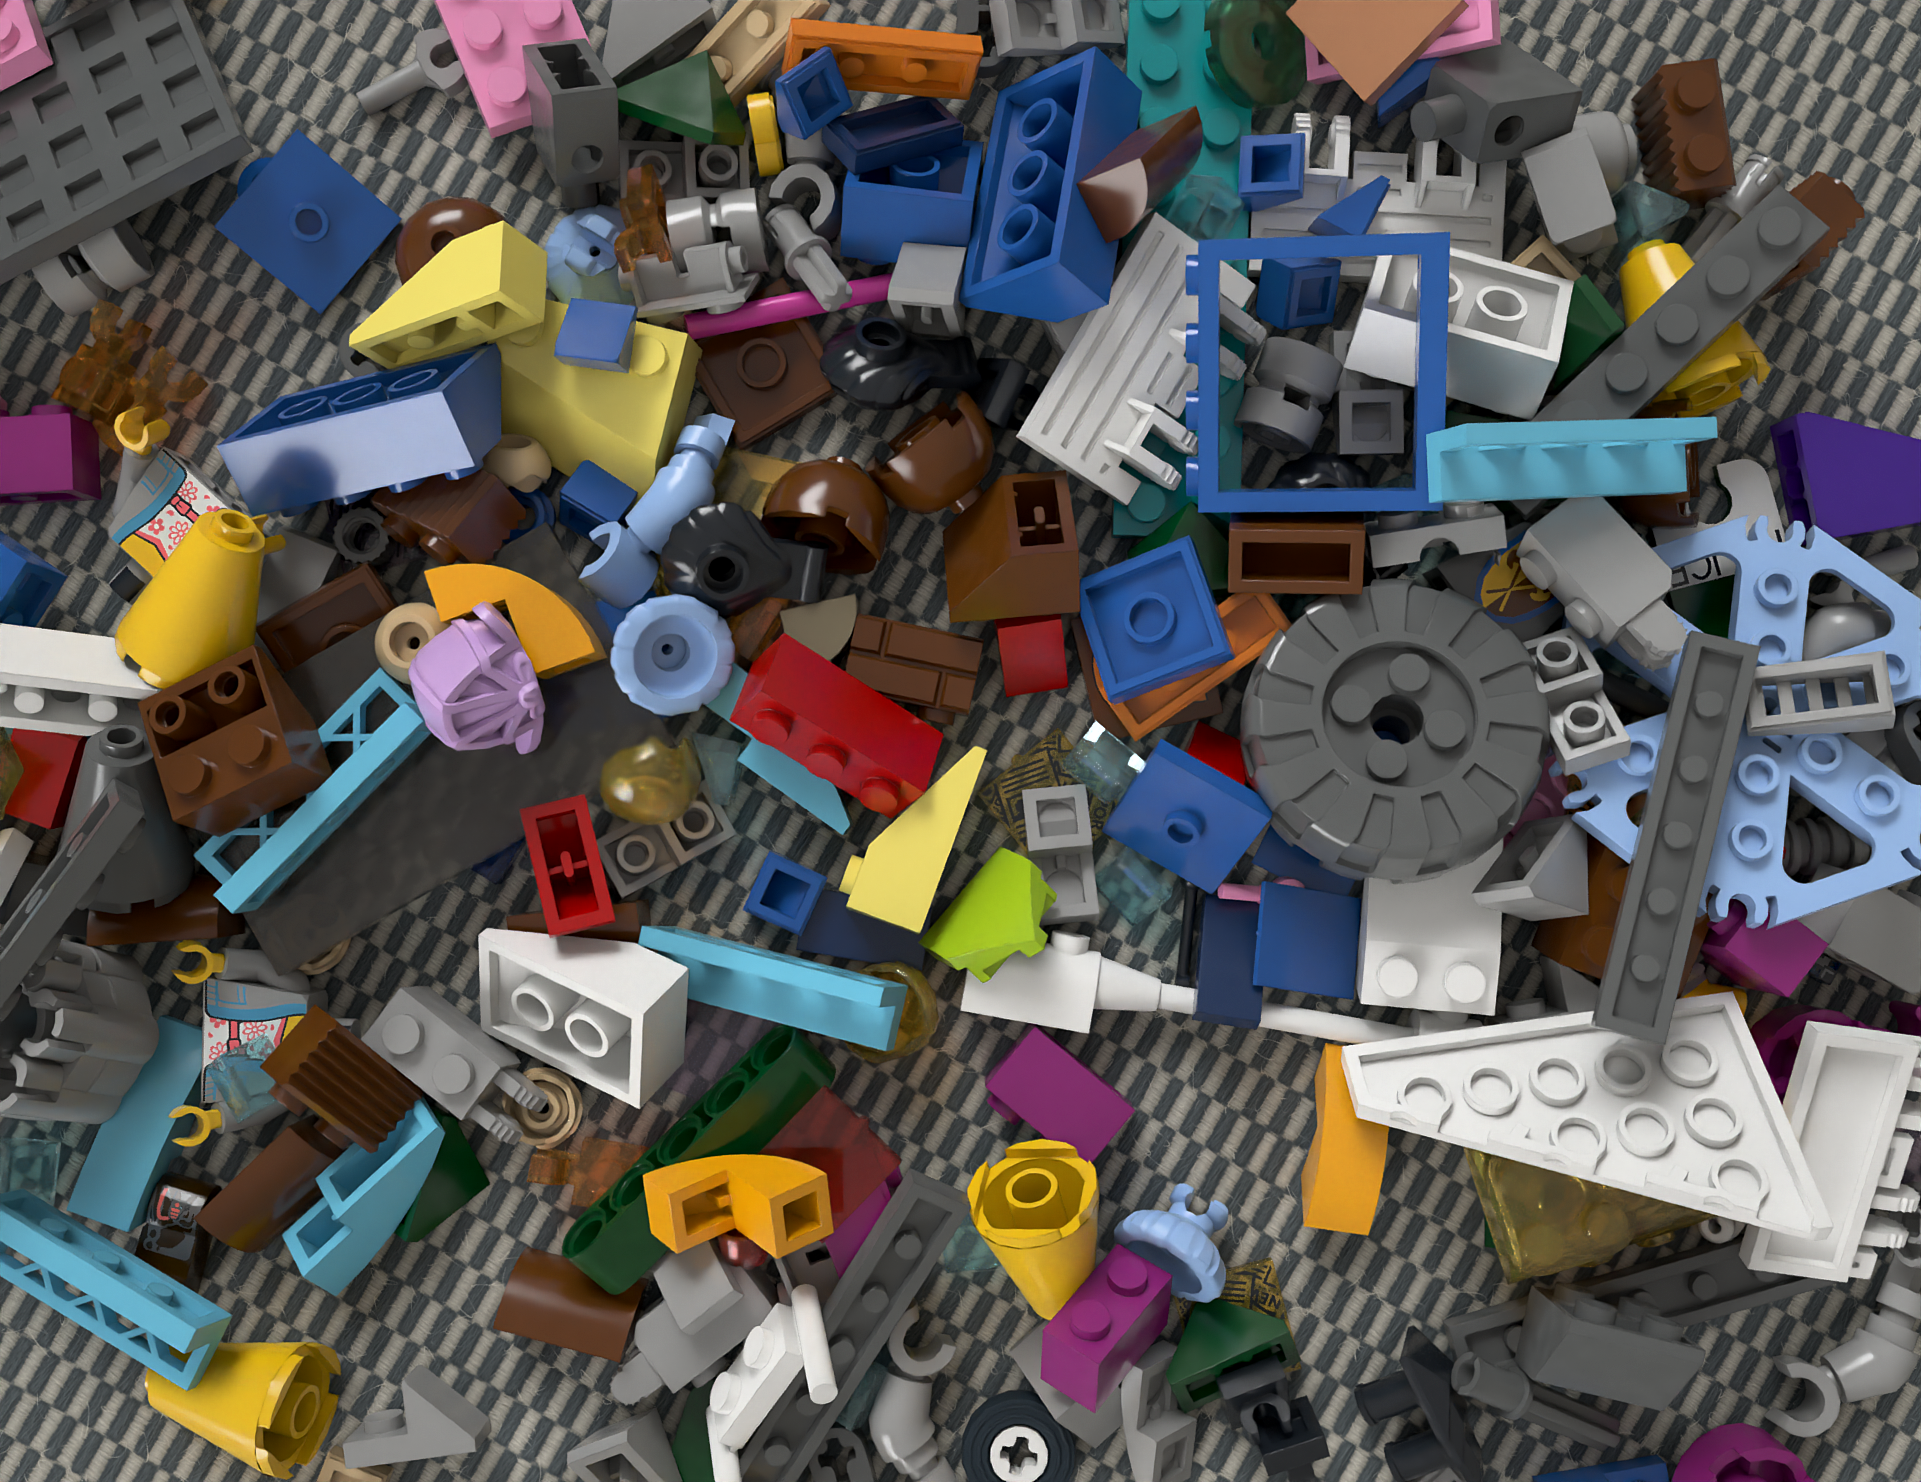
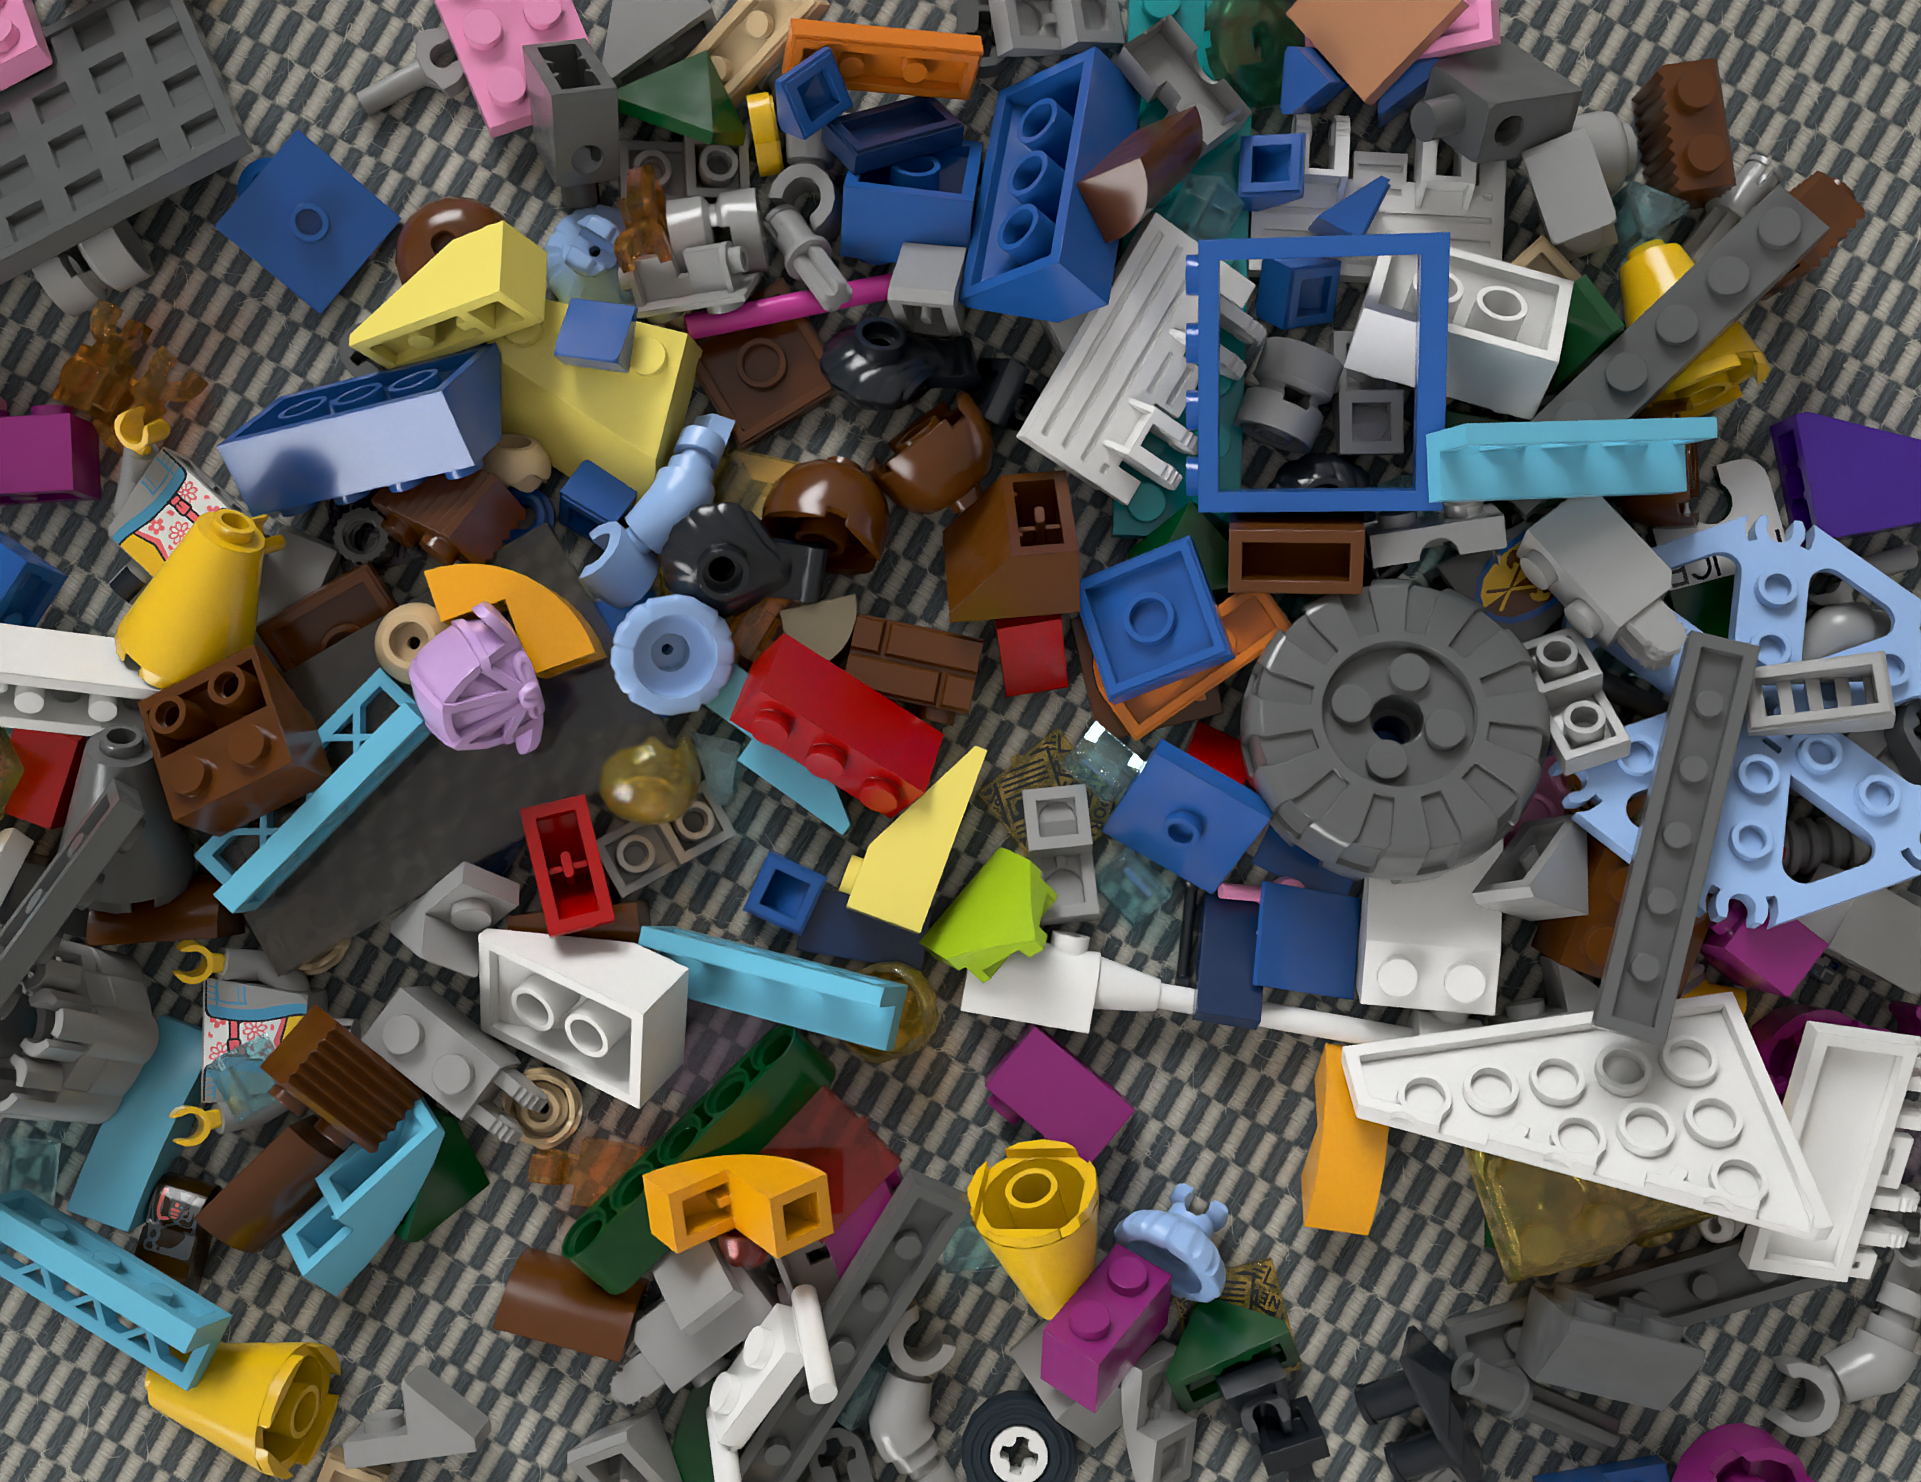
(453, 913): none -> light grey slope
(1166, 67): none -> light grey piece
(1308, 81): none -> blue slope

